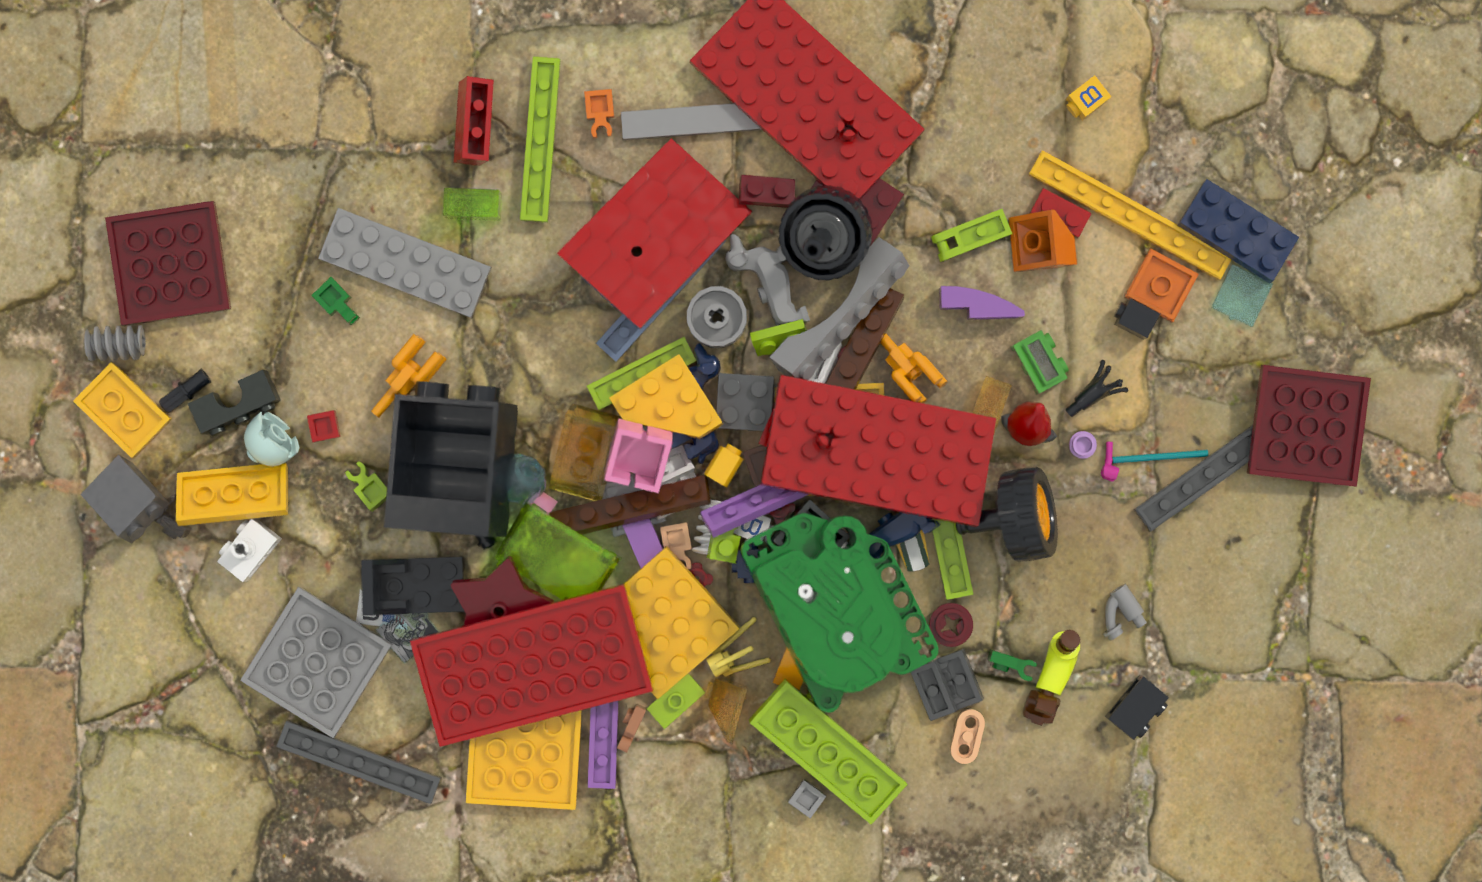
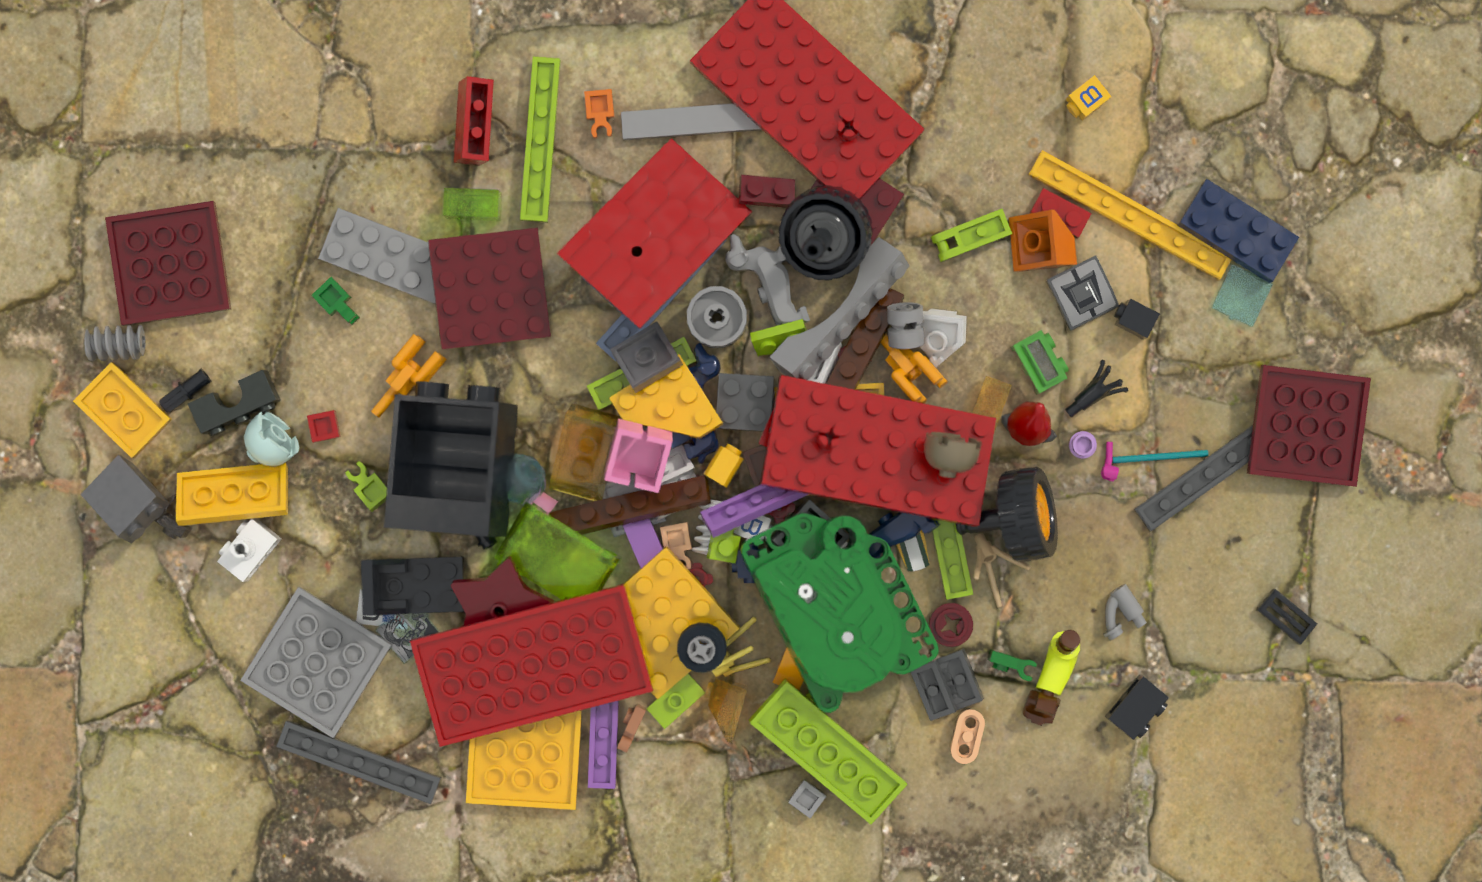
(489, 288): none -> dark red plate
(646, 357): none -> flat silver tile
(700, 656): none -> black wheel
(905, 325): none -> light grey wheel
(942, 334): none -> white plate
(951, 453): none -> dark tan cylinder
(978, 303): medium lavender slope -> none
(986, 554): none -> tan plant
(1083, 293): none -> slope
(1161, 284): orange tile -> none
(1269, 602): none -> black tile

